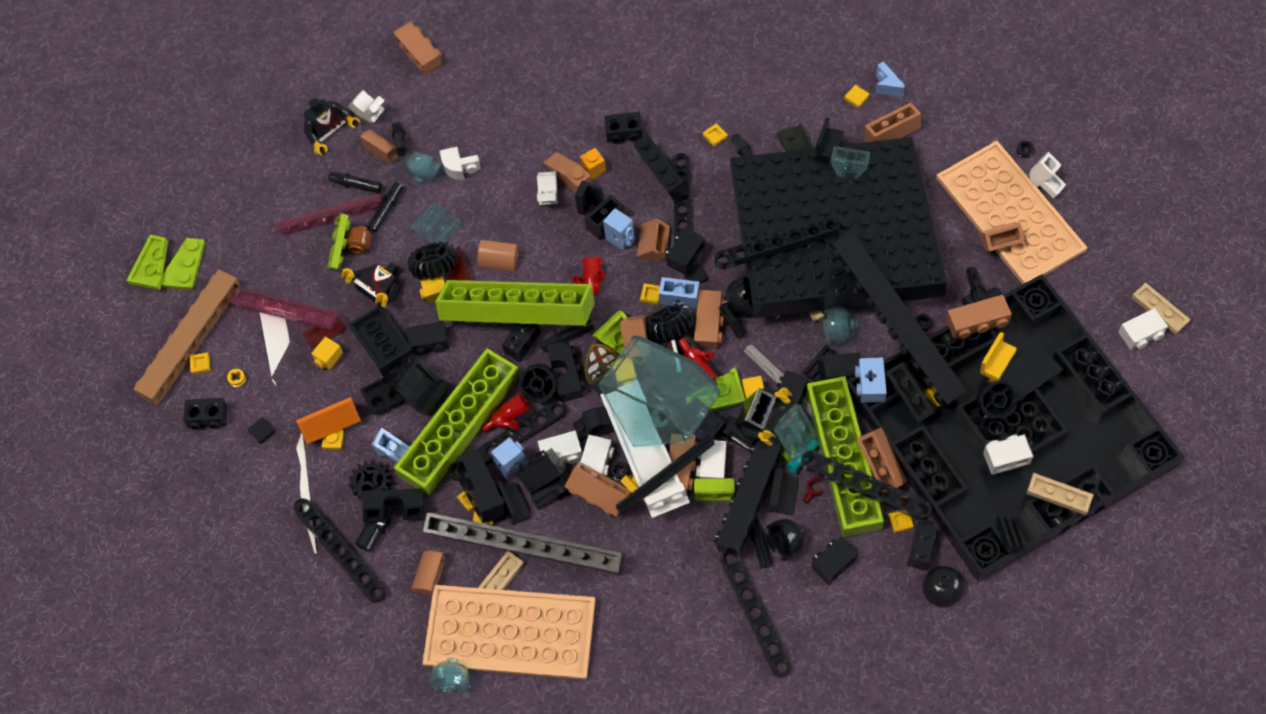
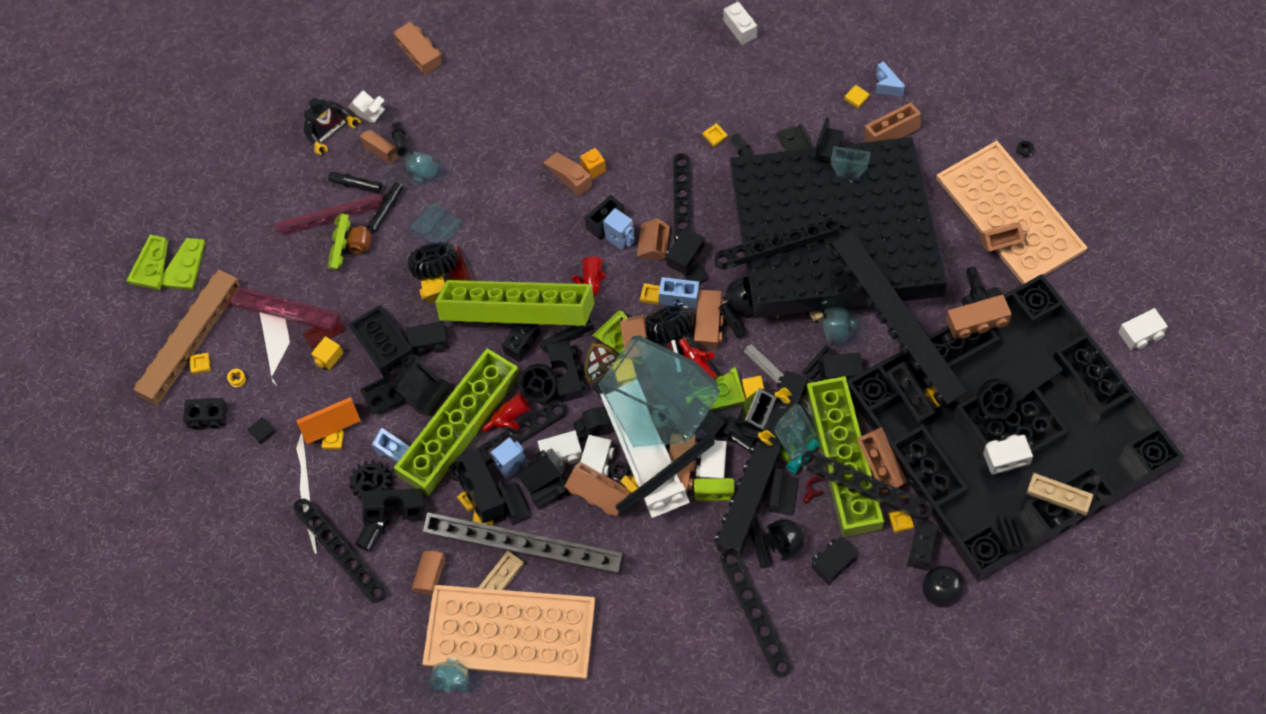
(375, 282): torso -> none
(455, 166): white brick -> none
(497, 255): nougat brick -> none
(547, 188): white brick -> none
(588, 194): black panel -> none
(623, 125): black brick -> none
(661, 168): black brick -> none
(740, 23): none -> white brick
(876, 388): light blue brick -> none
(924, 317): black bush -> none
(997, 358): yellow panel -> none
(1044, 175): white brick -> none
(1150, 299): tan plate -> none

